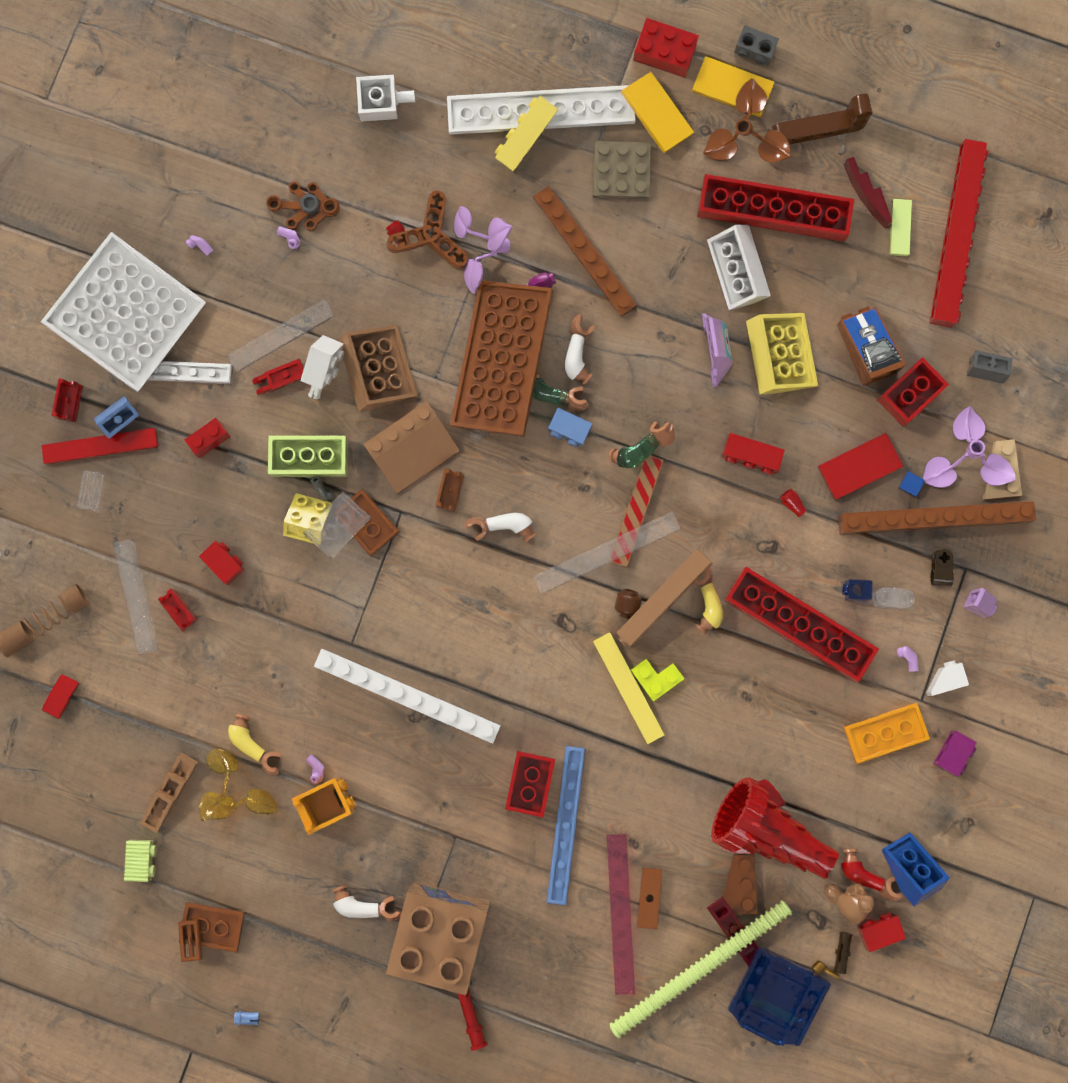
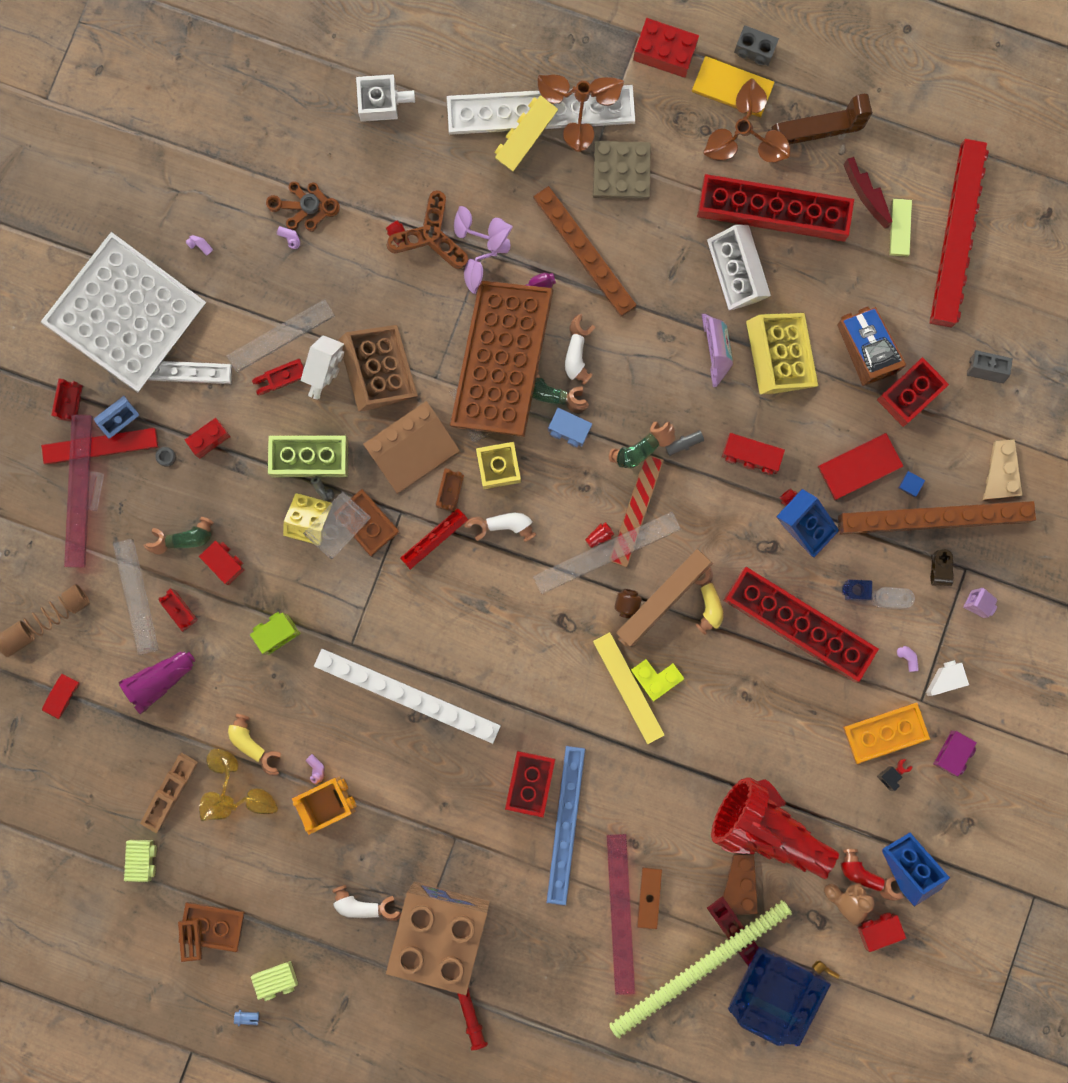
(78, 491): none -> clear pink tile
(154, 681): none -> magenta cone
(165, 456): none -> dark grey tile
(192, 538): none -> piece
(274, 633): none -> lime brick
(274, 980): none -> yellowish green brick
(434, 538): none -> red tile
(498, 465): none -> light yellow brick
(600, 535): none -> red cone
(605, 89): none -> dark orange plant
(657, 112): yellow tile -> none
(684, 443): none -> dark grey pin
(808, 522): none -> blue slope
(843, 952): dark brown pin -> none
(891, 776): none -> black piece
(971, 427): lavender plant -> none

